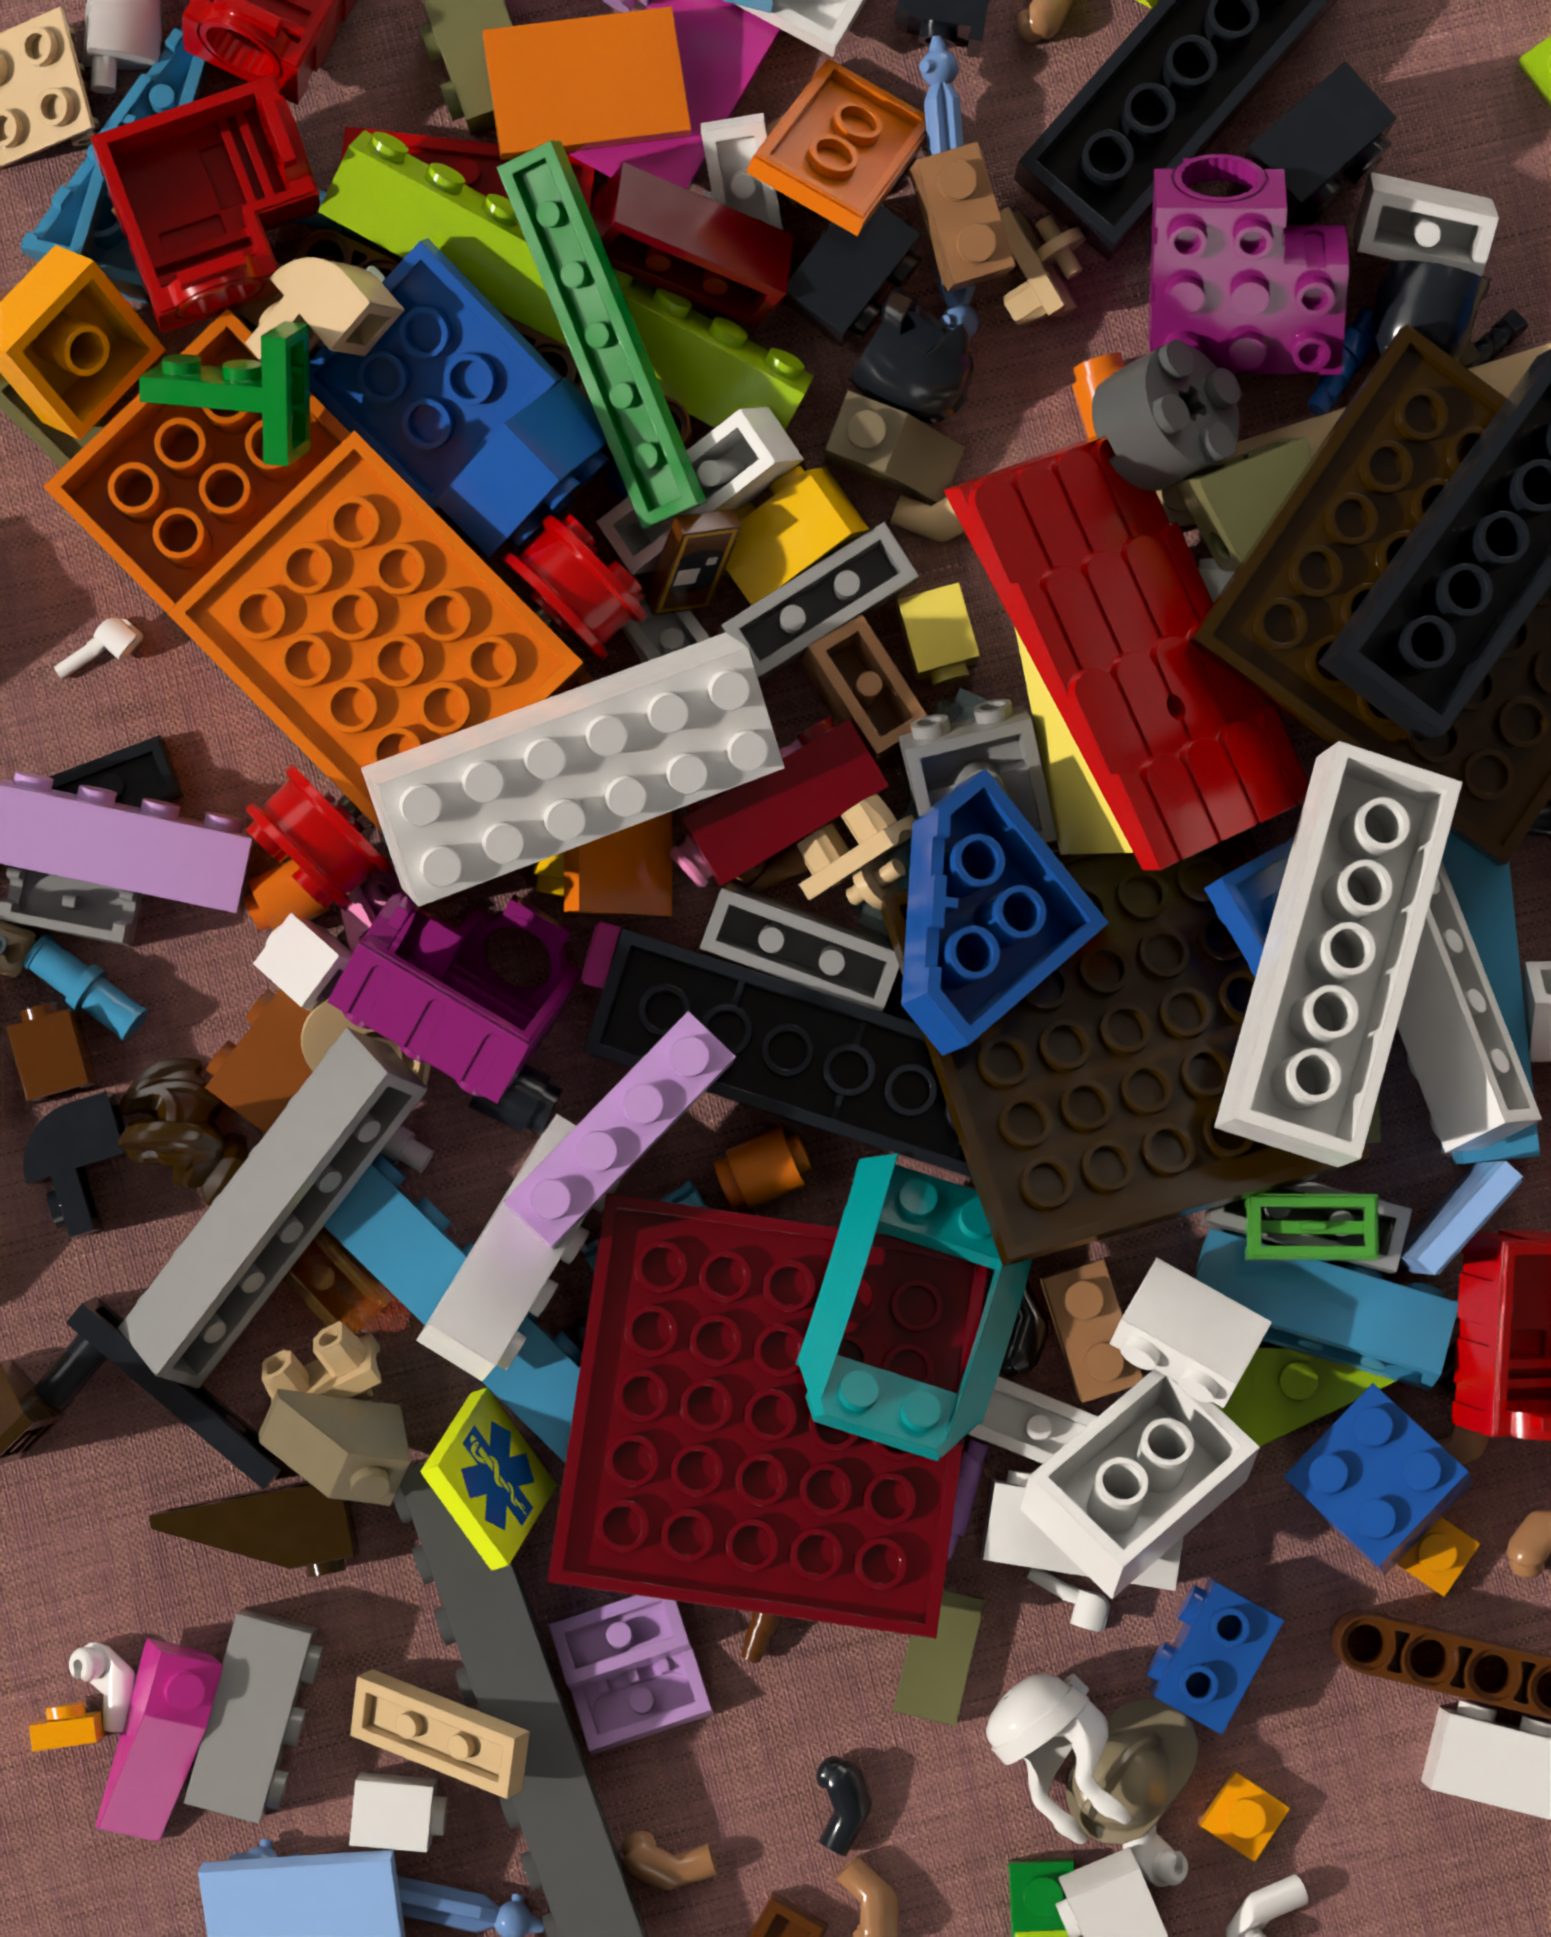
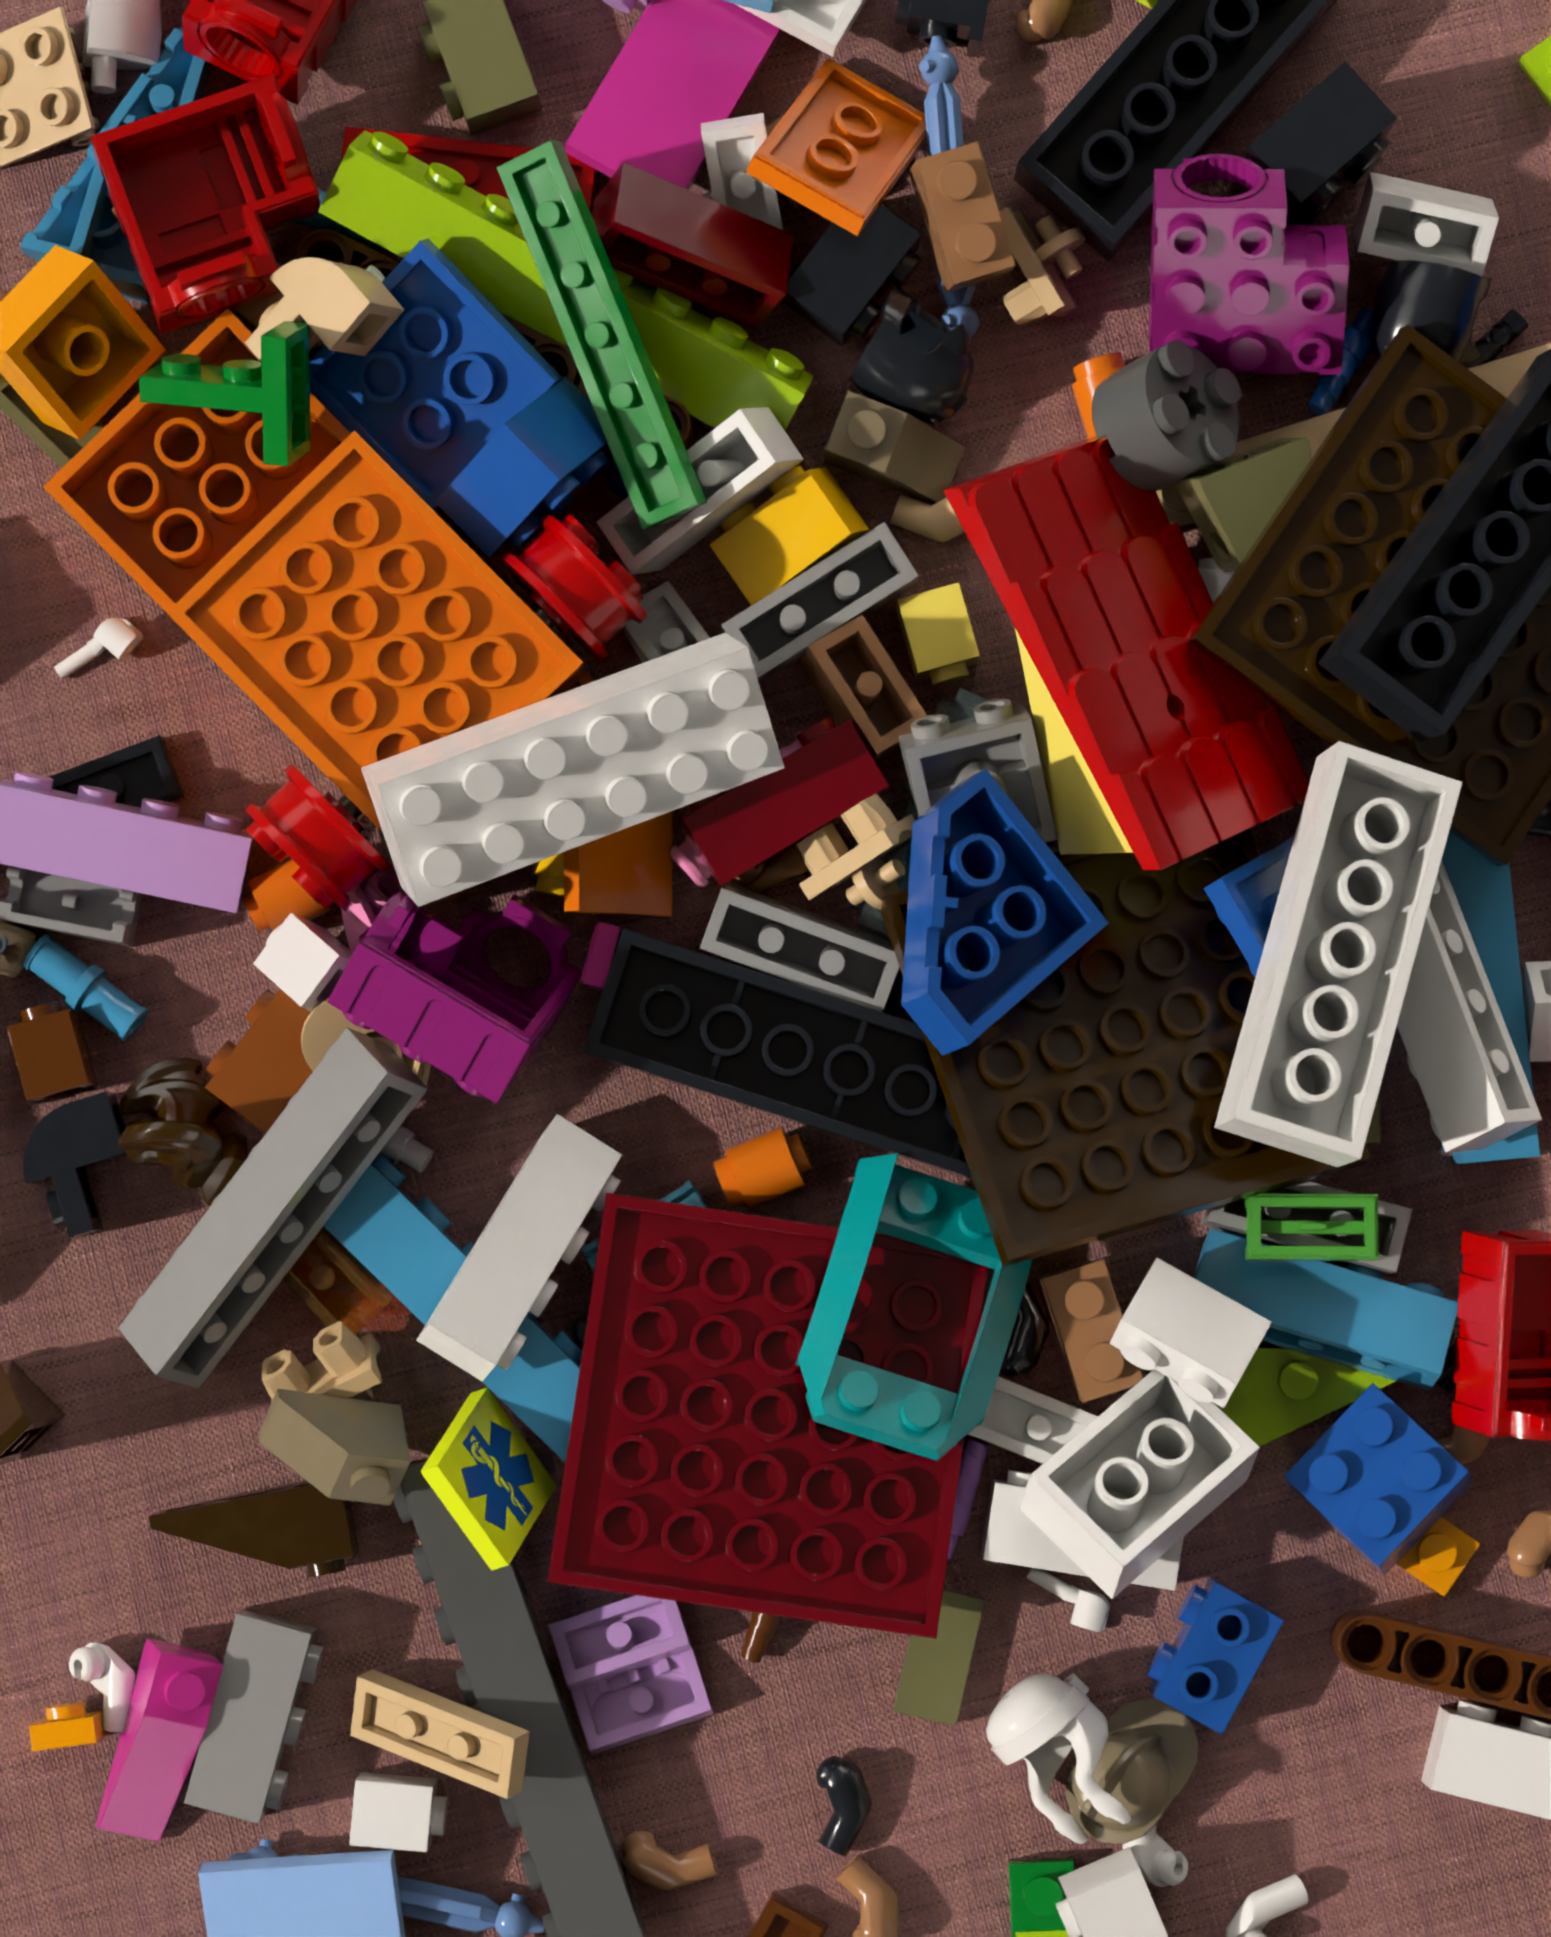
(197, 1408): black piece -> none
(524, 1104): black brick -> none
(587, 81): orange tile -> none
(619, 1130): lavender brick -> none
(693, 561): reddish brown tile -> none
(1244, 1815): light orange plate -> none
(1458, 1216): light blue tile -> none

